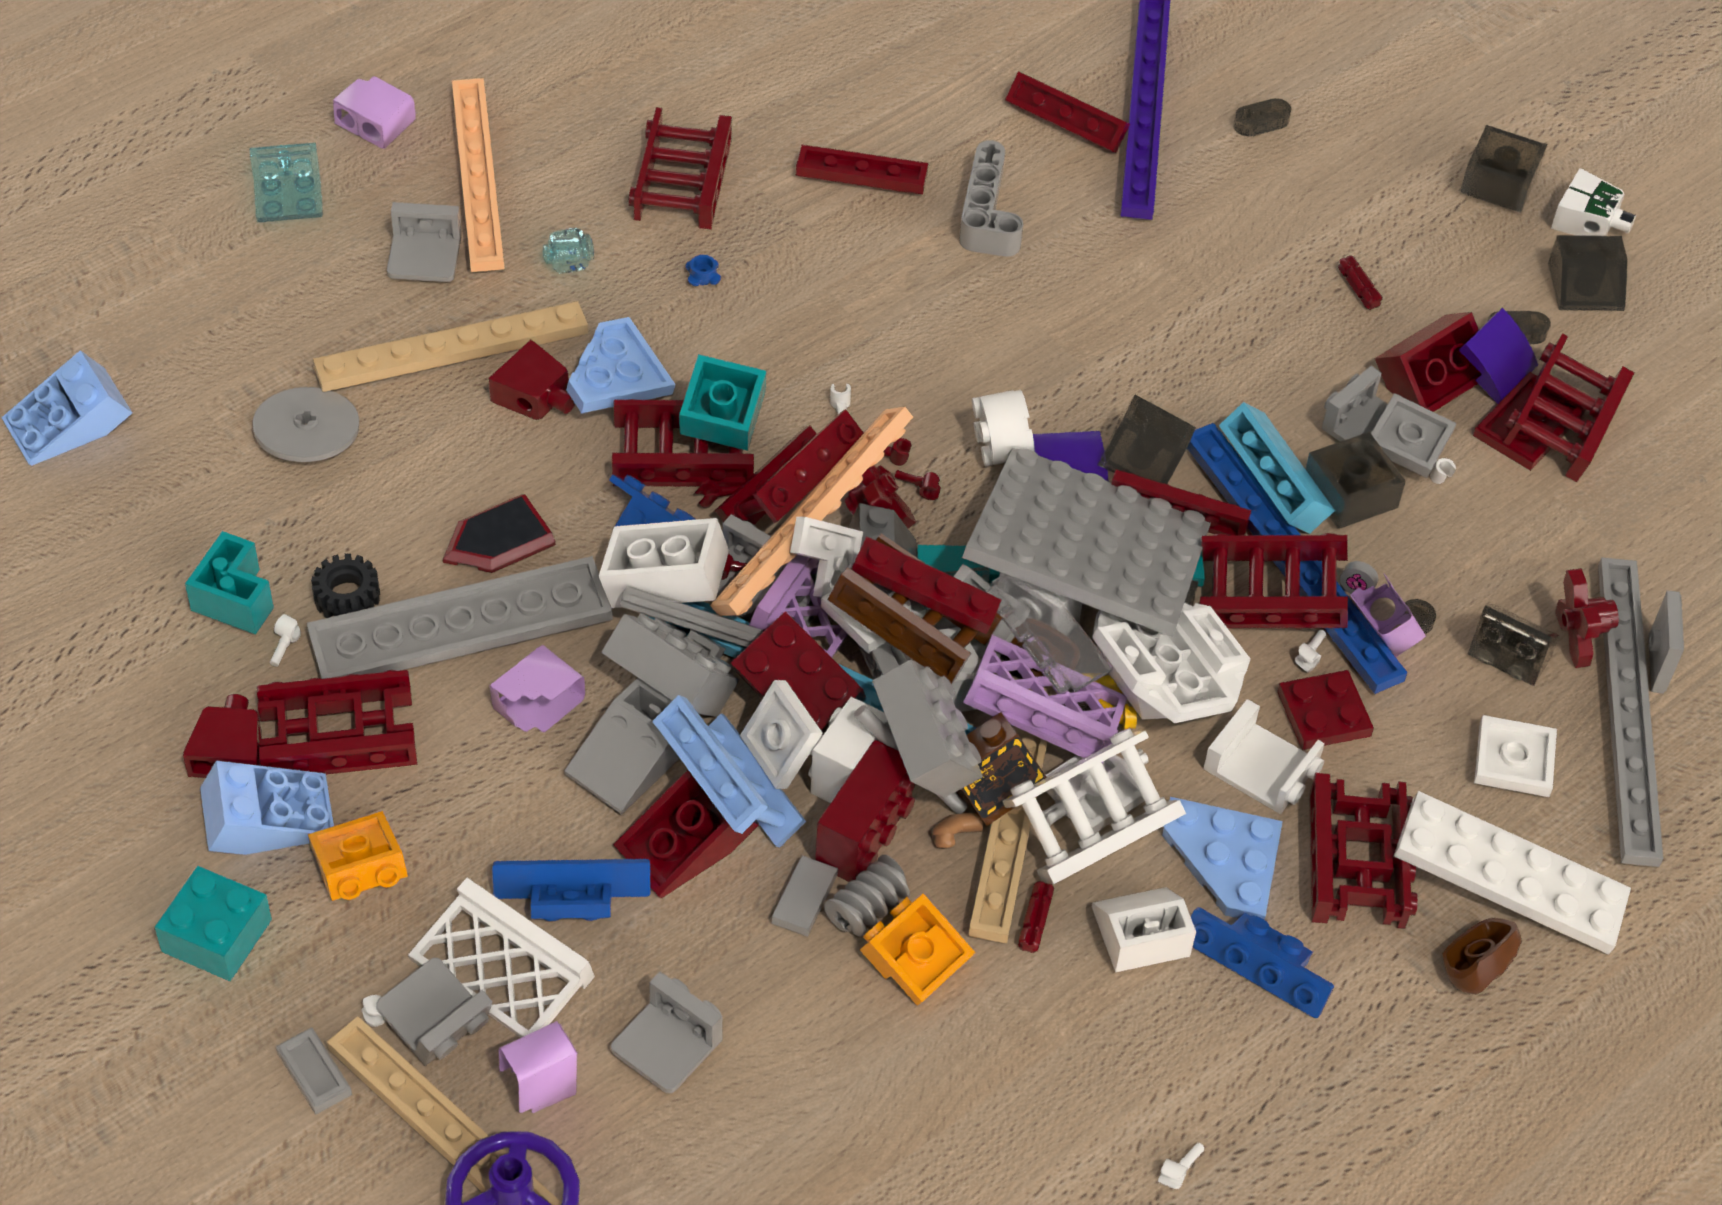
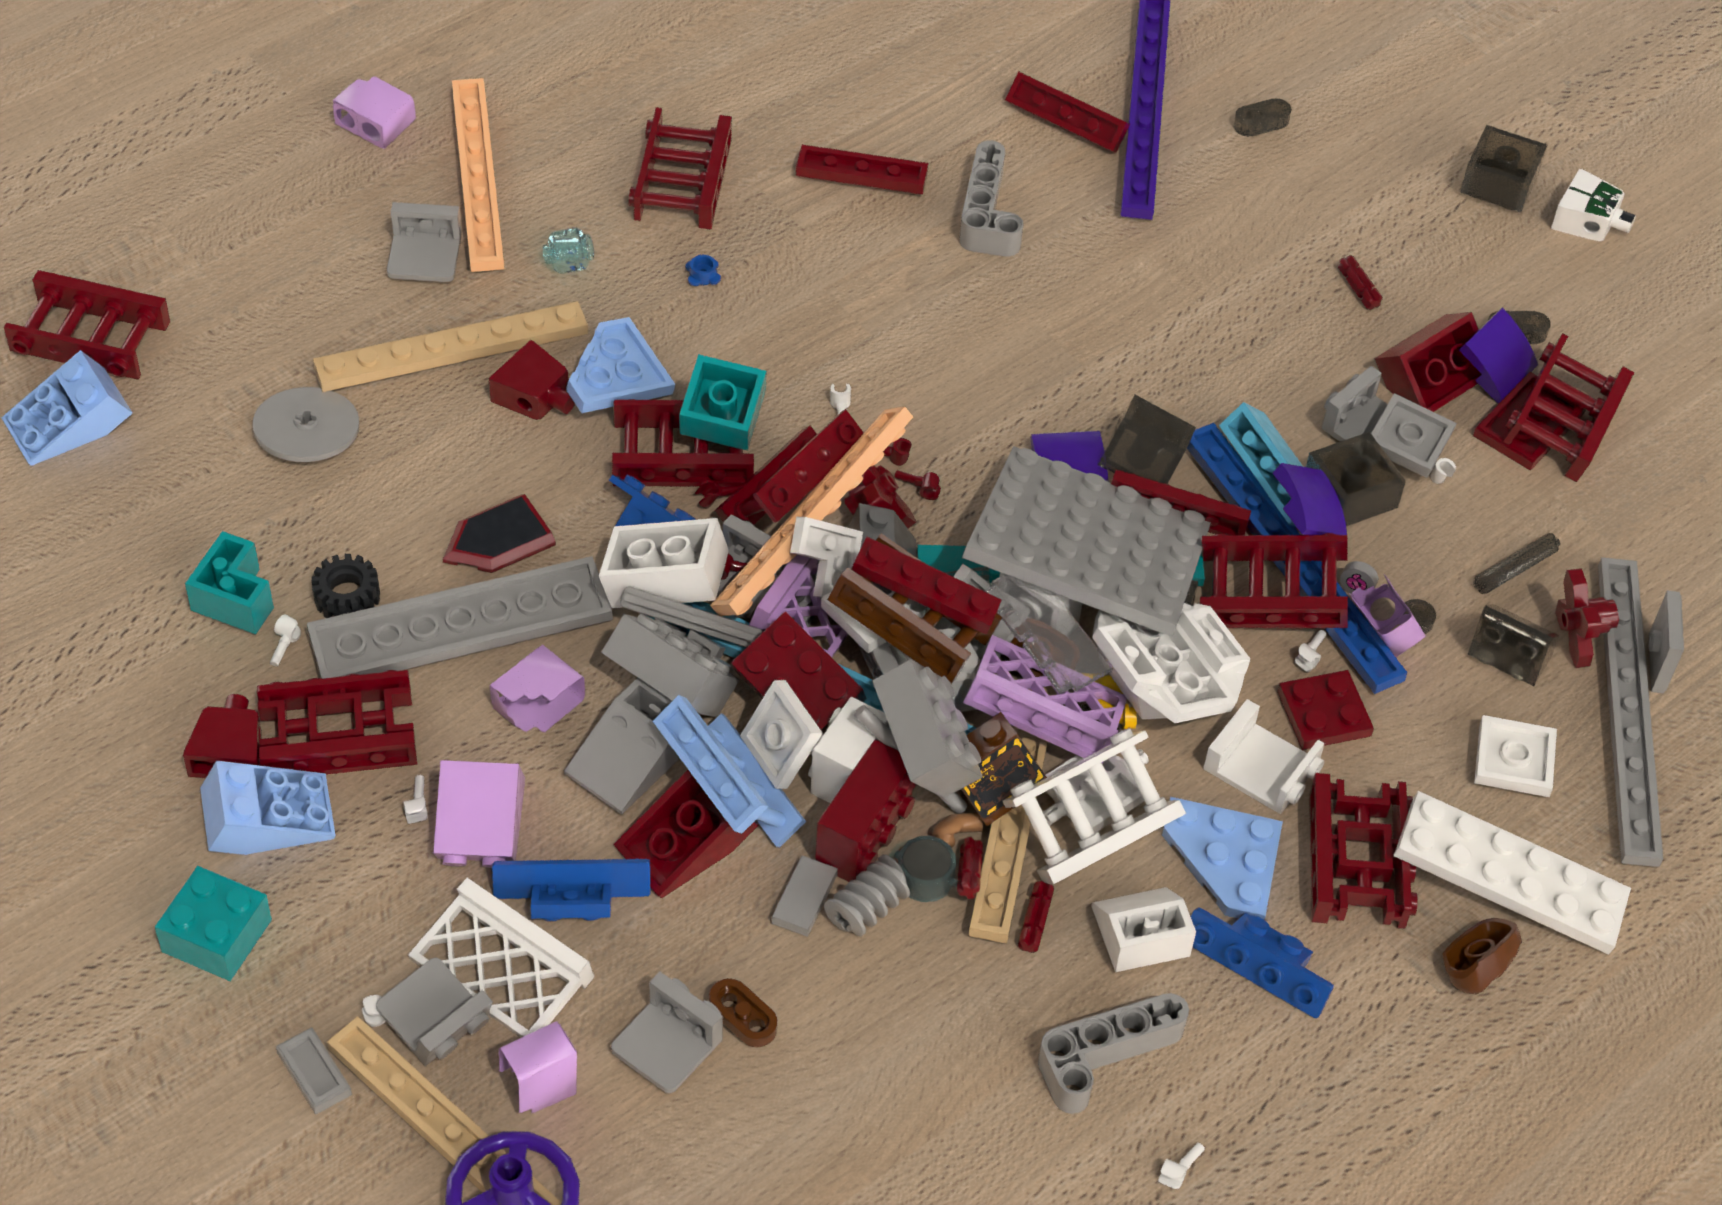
(94, 299): none -> dark red fence
(286, 182): clear light blue bracket -> none
(358, 856): light orange plate -> none
(416, 808): none -> white hand
(478, 812): none -> lavender slope
(745, 1014): none -> reddish brown plate
(916, 948): light orange plate -> none
(928, 868): none -> piece
(970, 868): none -> dark red axle
(1001, 425): white brick -> none
(1159, 1023): none -> light grey beam
(1314, 501): none -> dark purple slope
(1516, 563): none -> clear smoke axle
(1589, 272): clear smoke slope -> none

